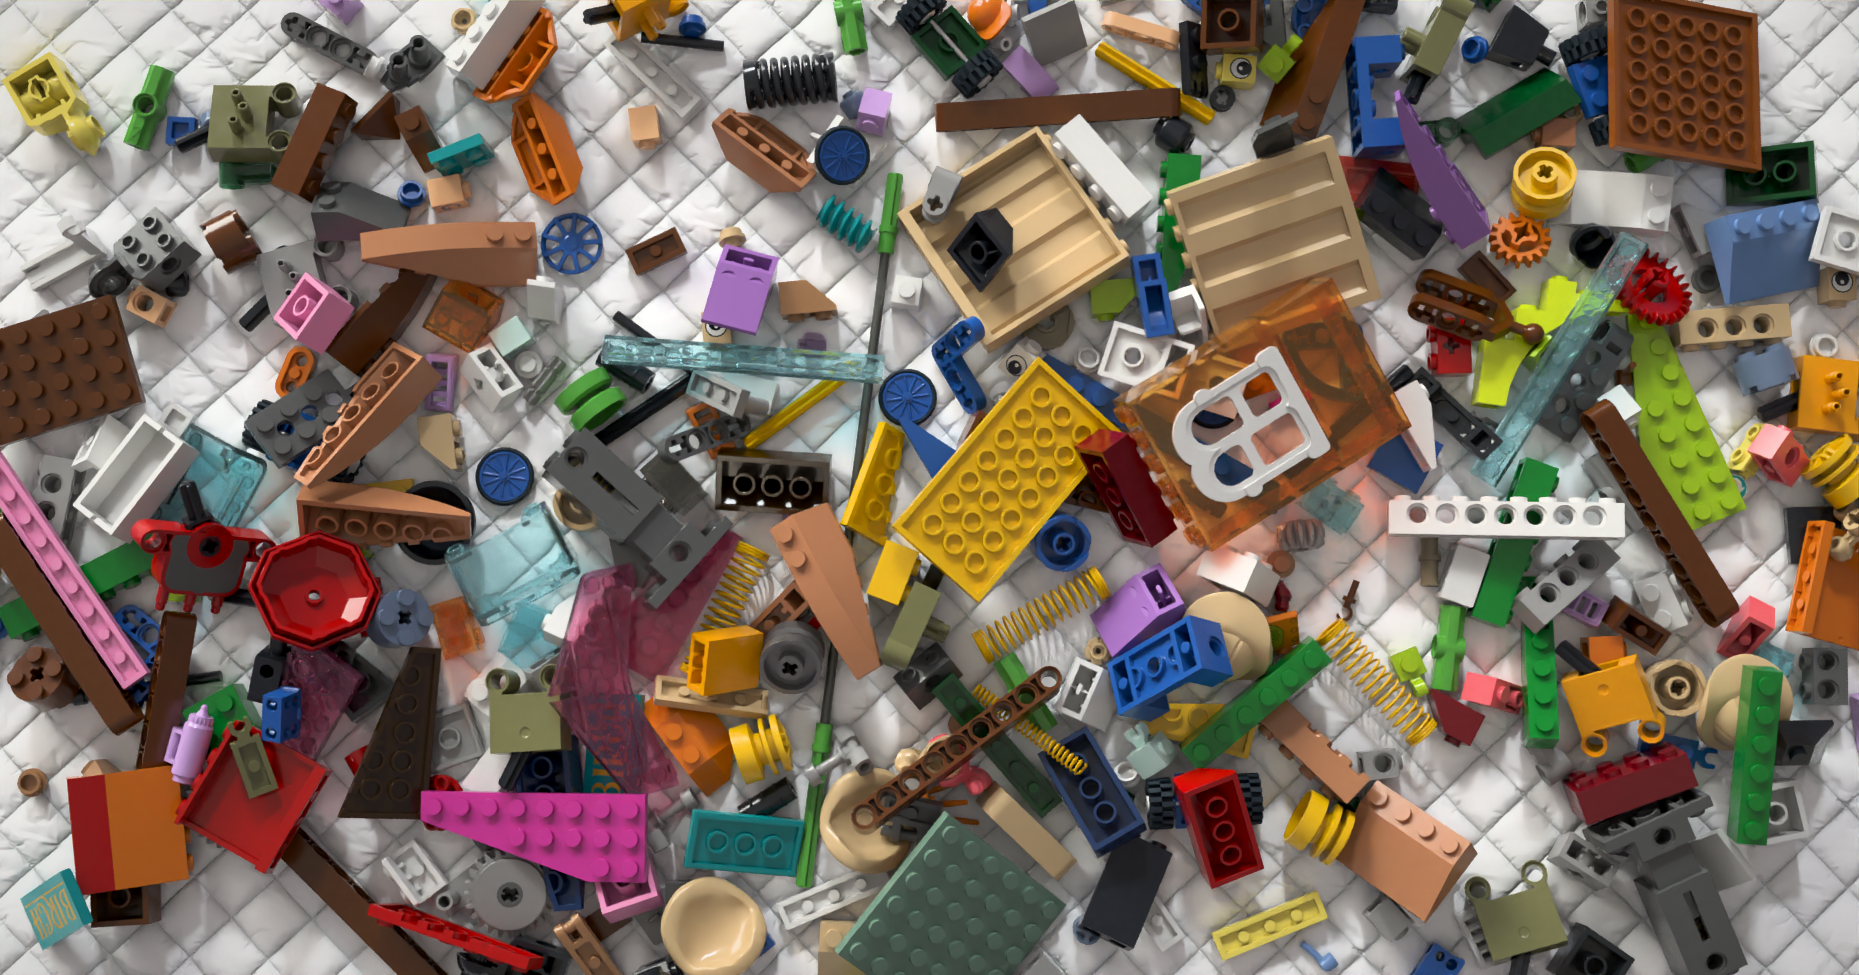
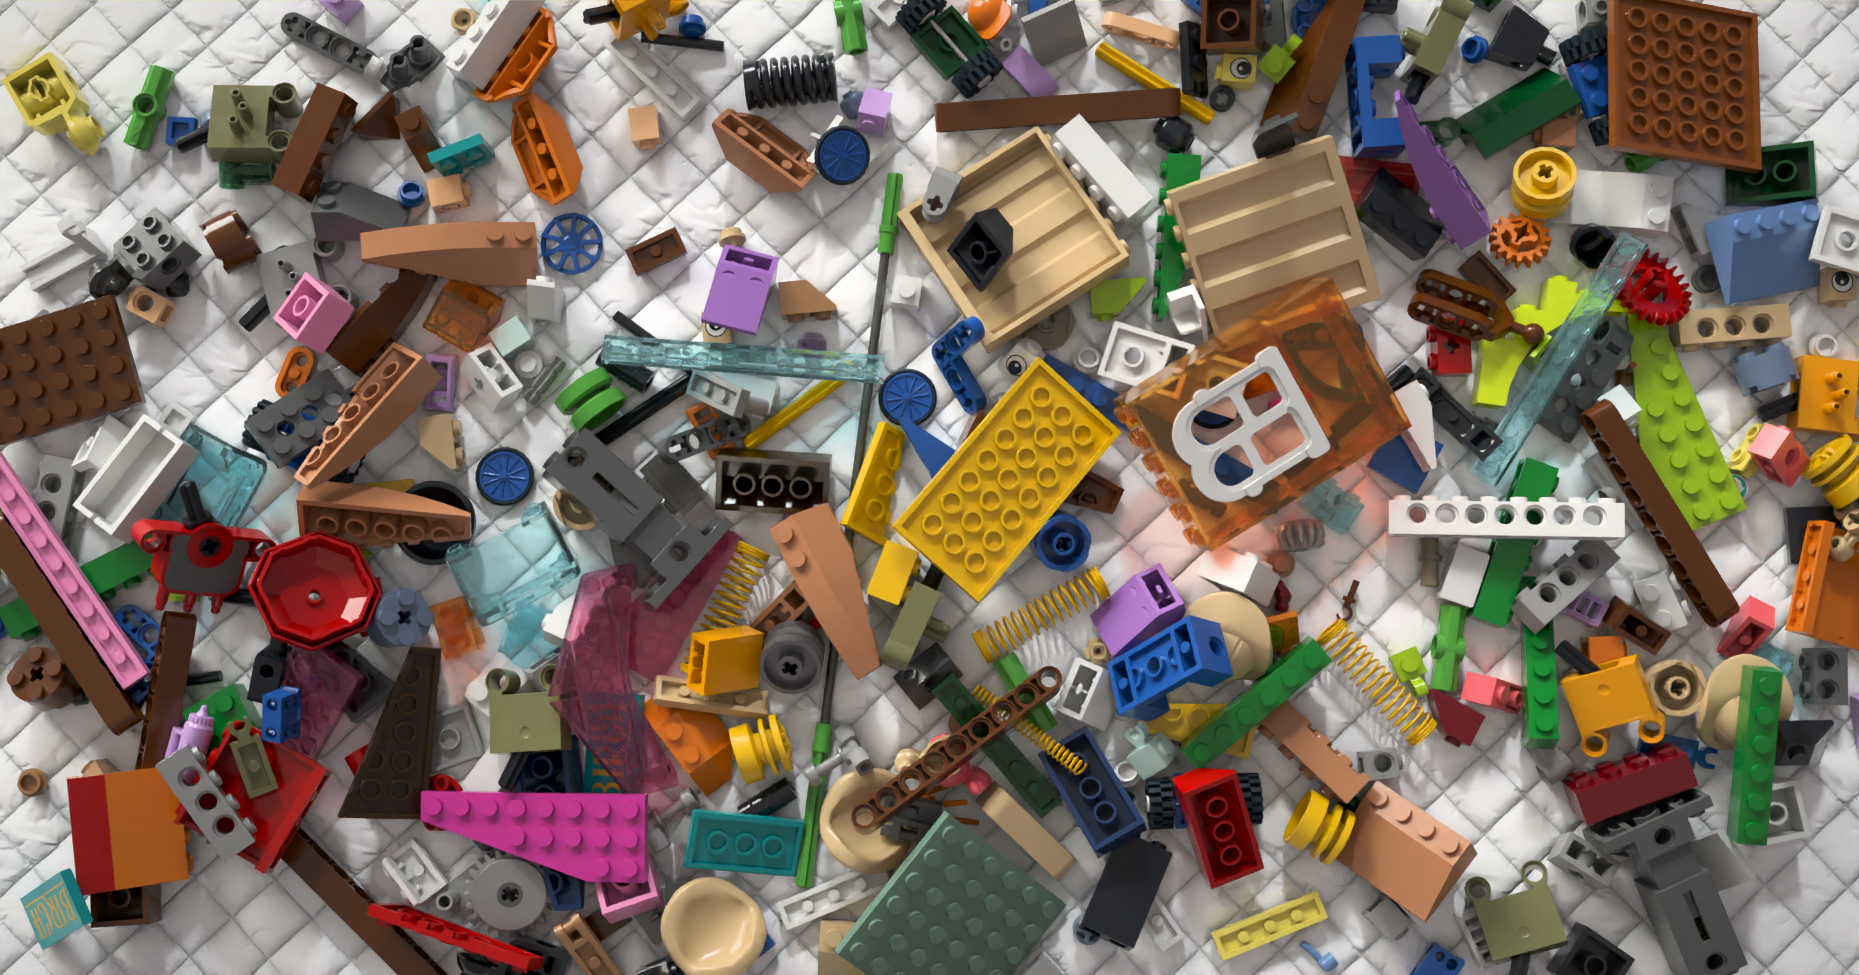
(224, 842): none -> light grey brick
(846, 224): teal piece -> none
(1126, 487): dark red brick -> none
(1152, 295): blue slope -> none

